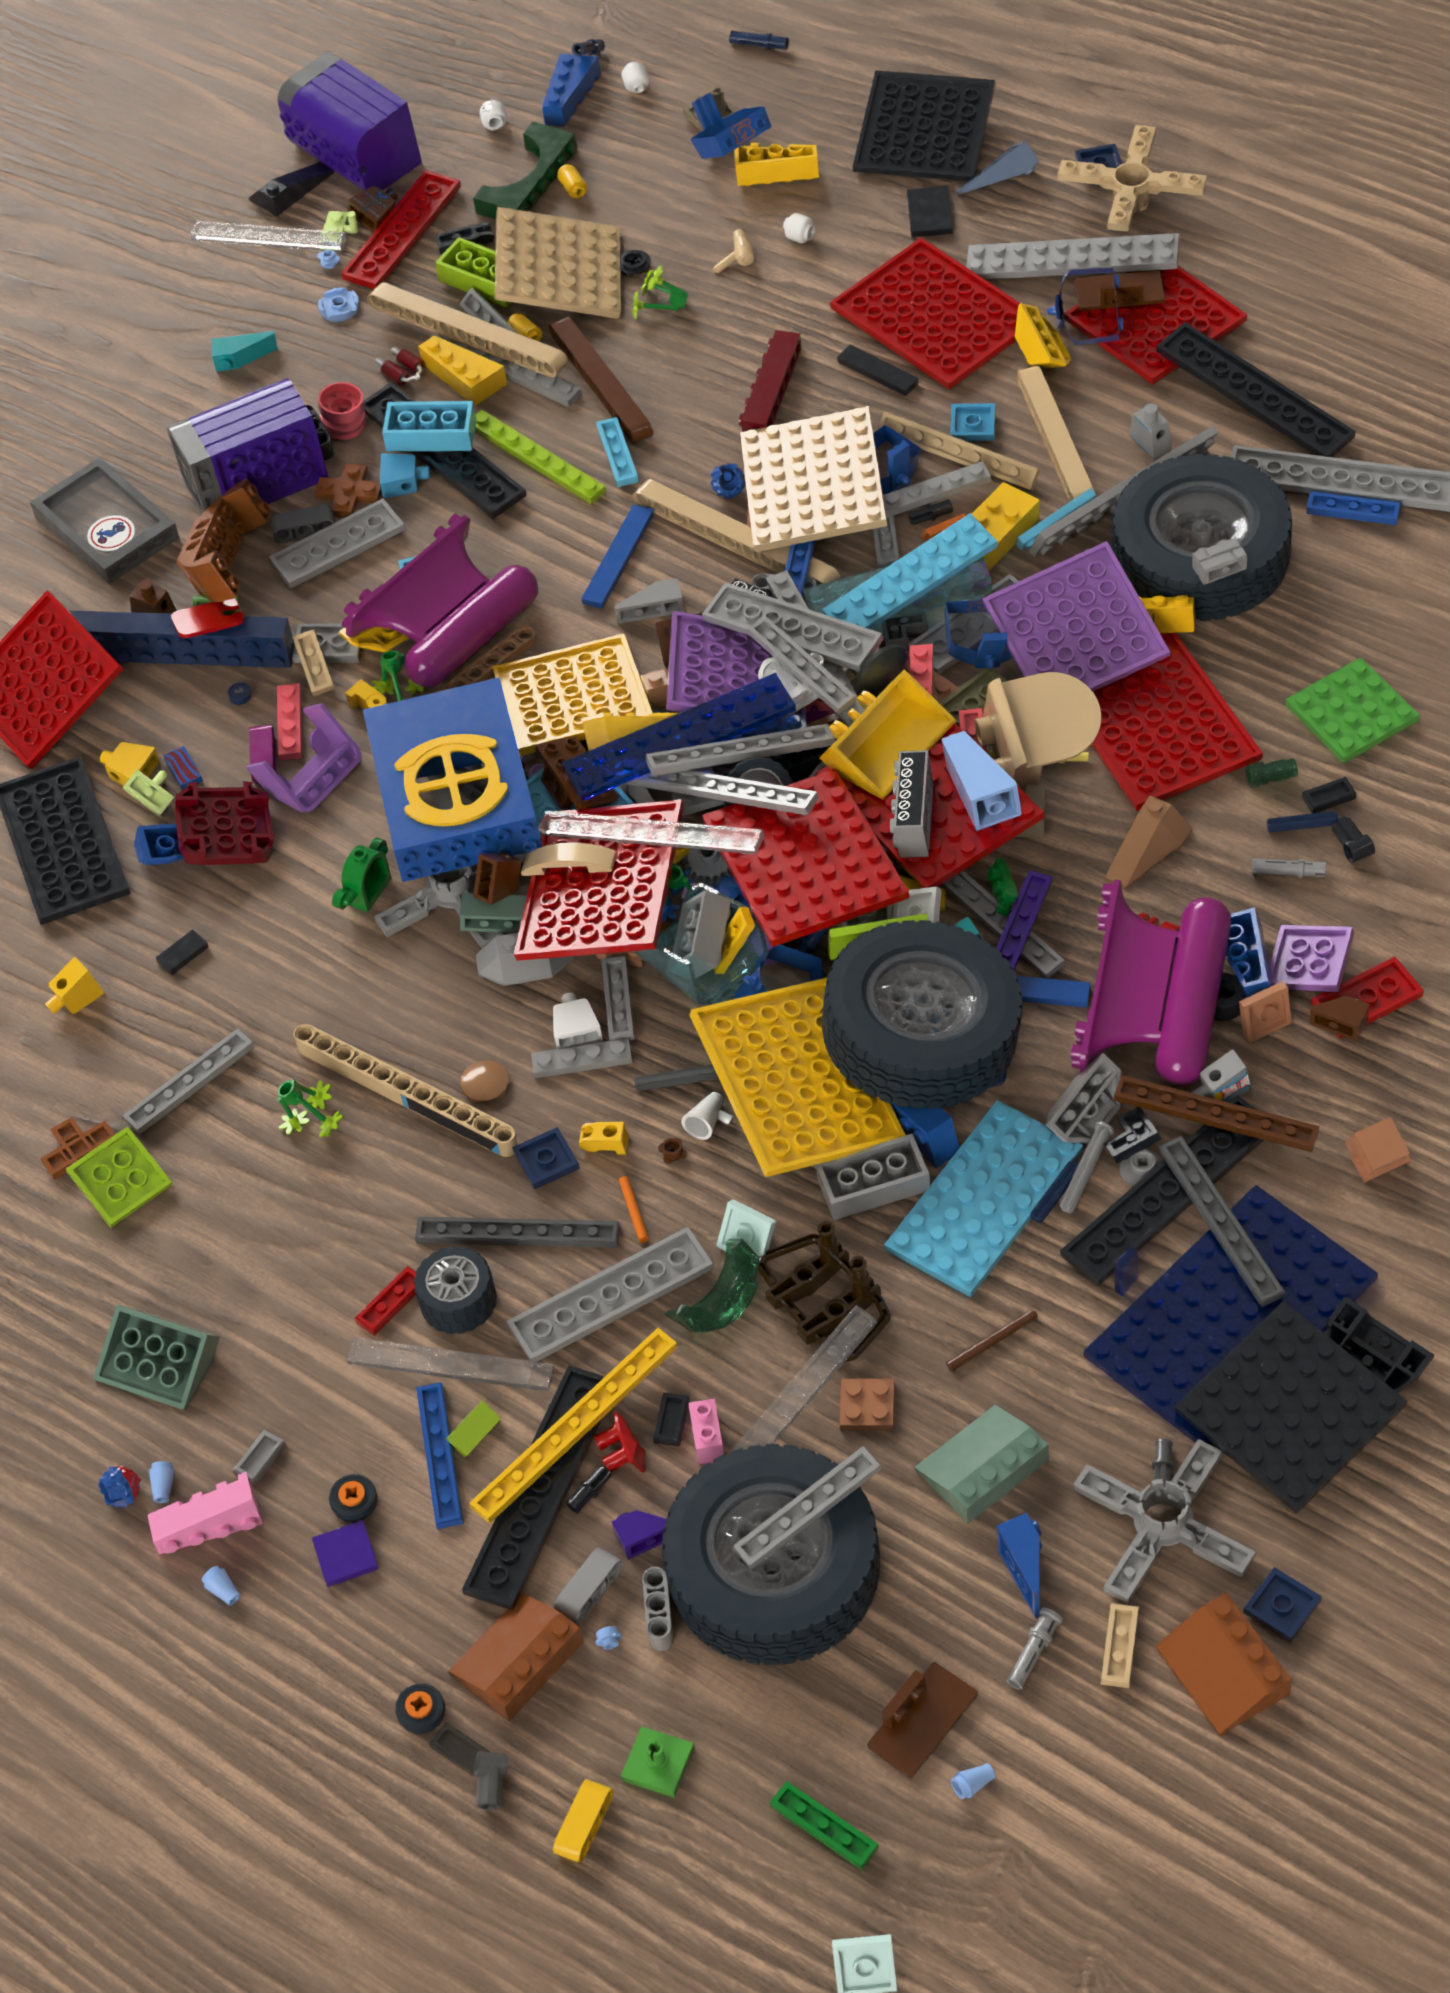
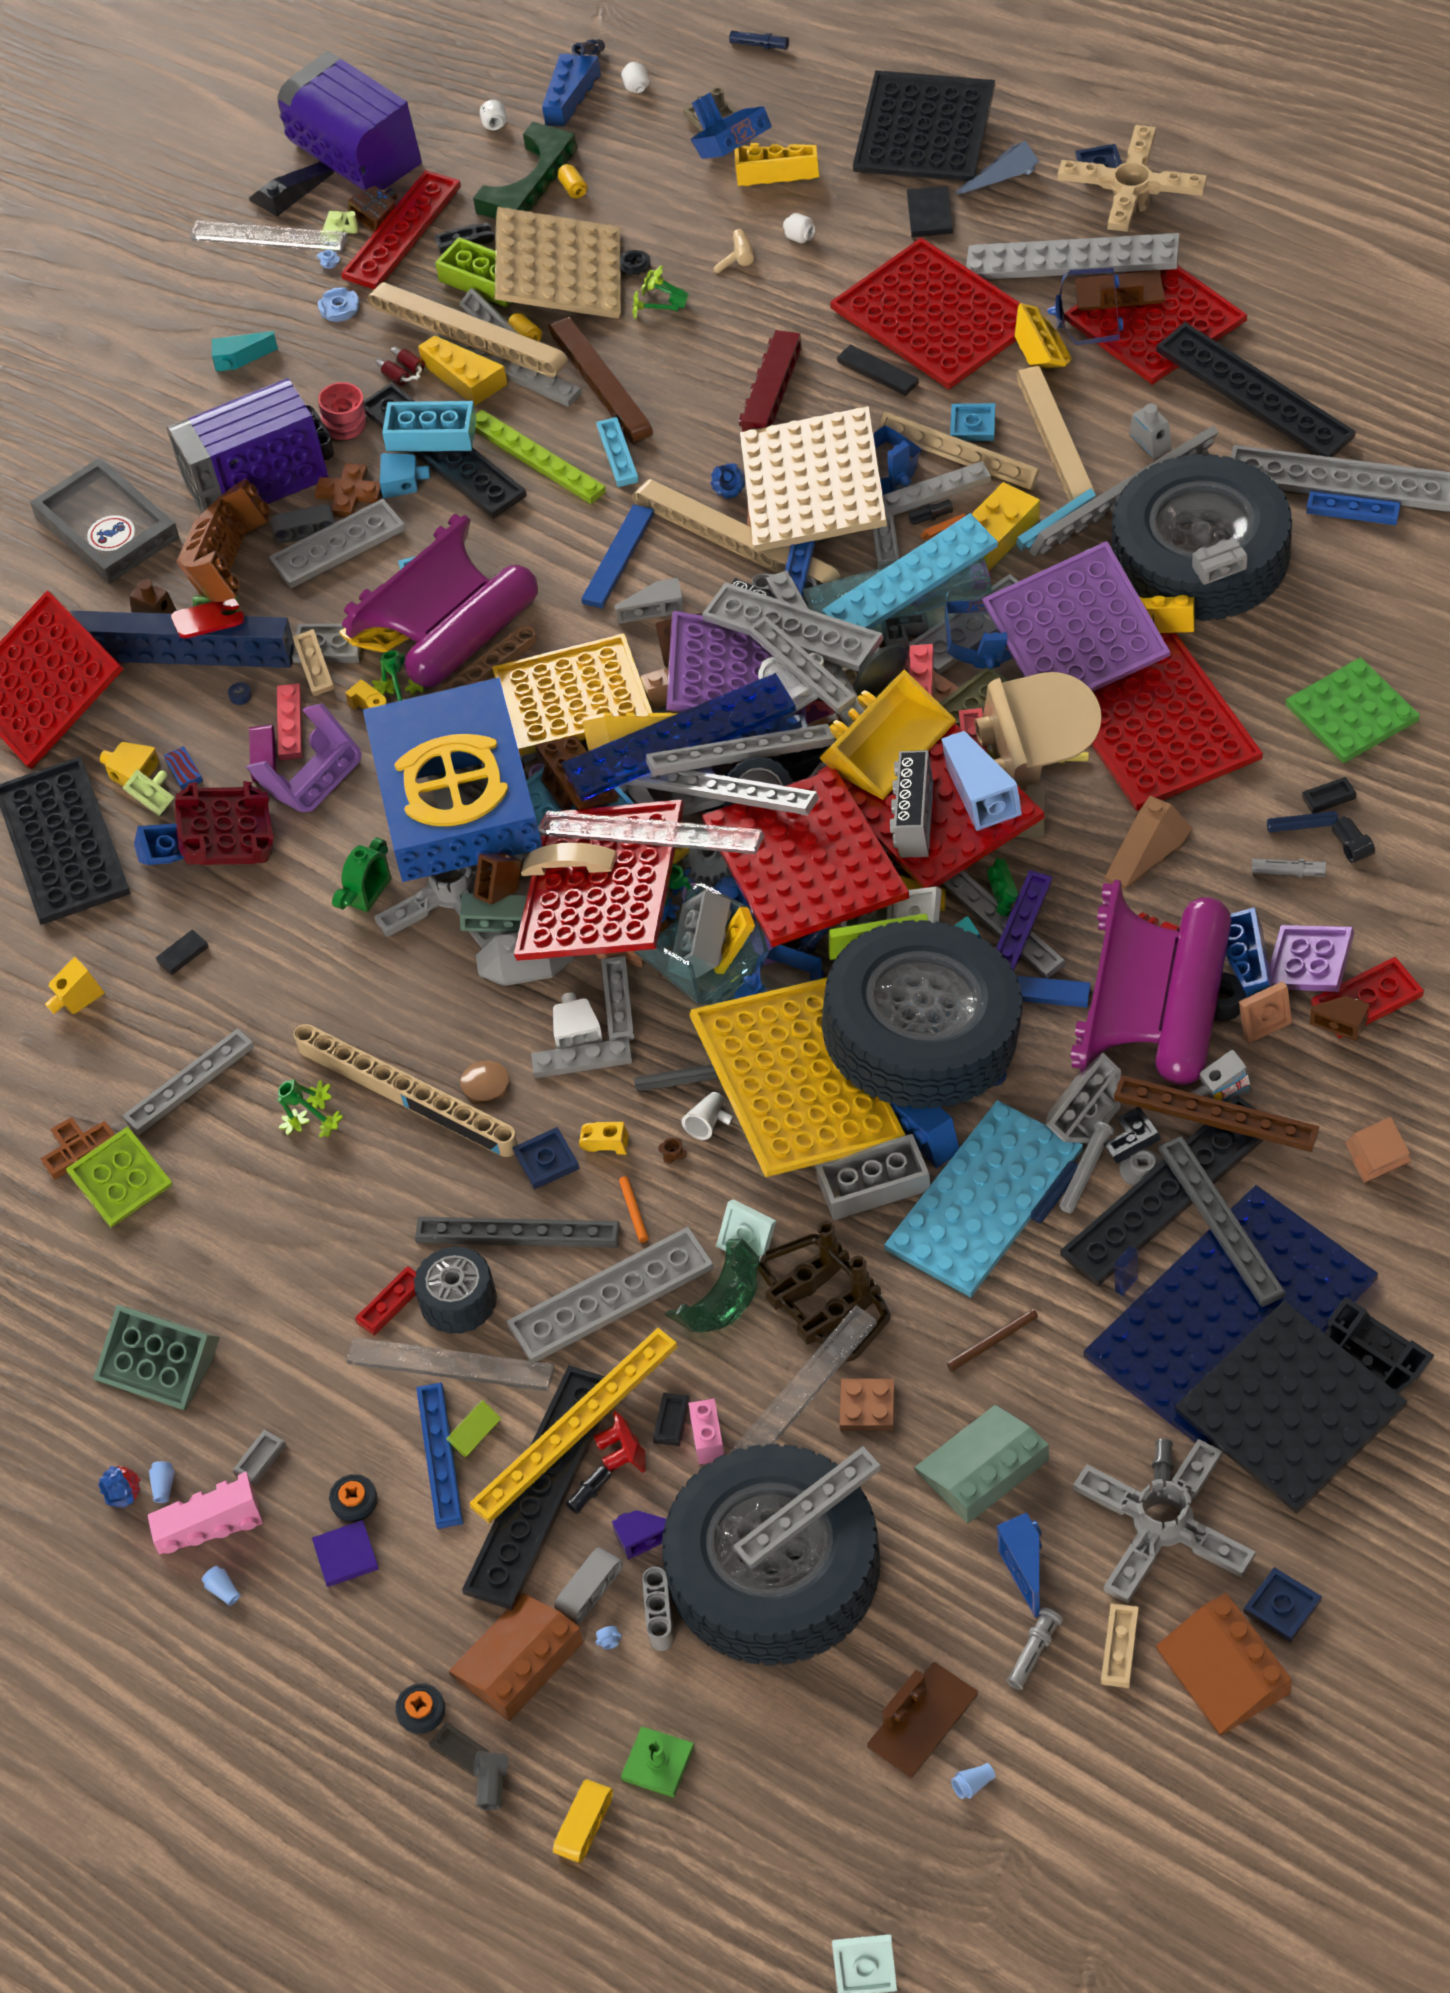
(824, 1825): green plate -> none
(1270, 772): clear green axle -> none

